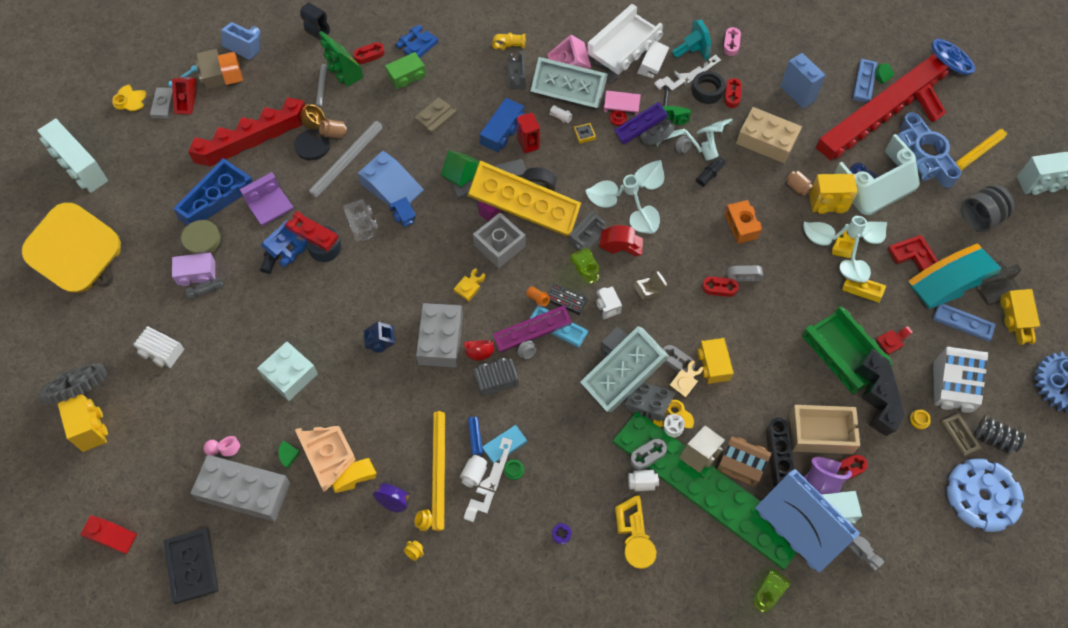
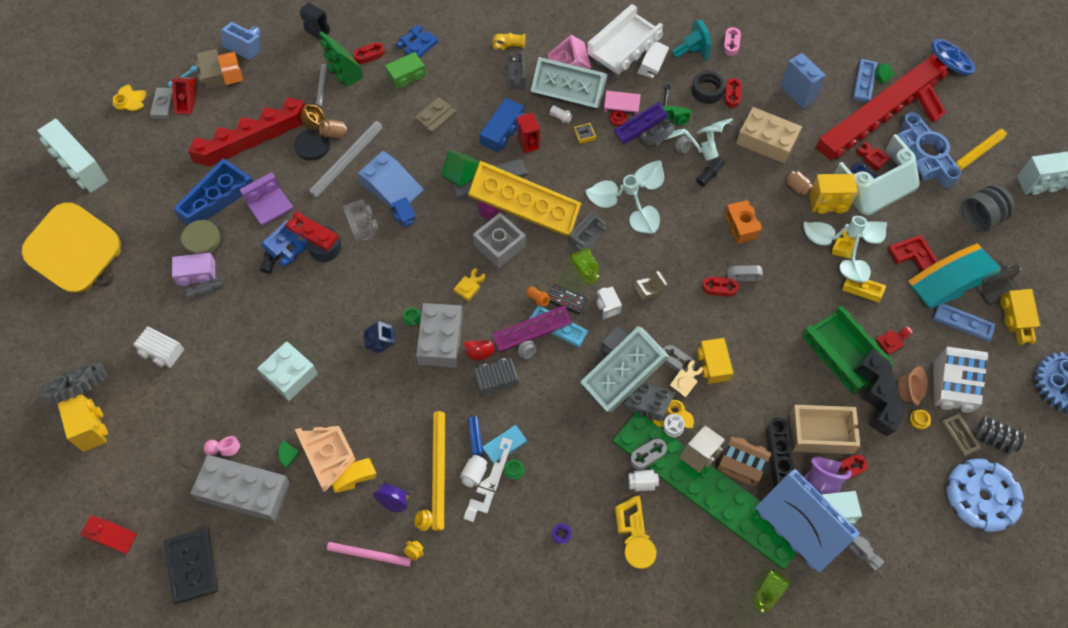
(370, 554): none -> bright pink bar
(411, 316): none -> green plate
(541, 175): black tyre -> none
(621, 238): red brick -> none
(682, 76): white piece -> none
(874, 158): none -> red plate
(913, 386): none -> nougat piece

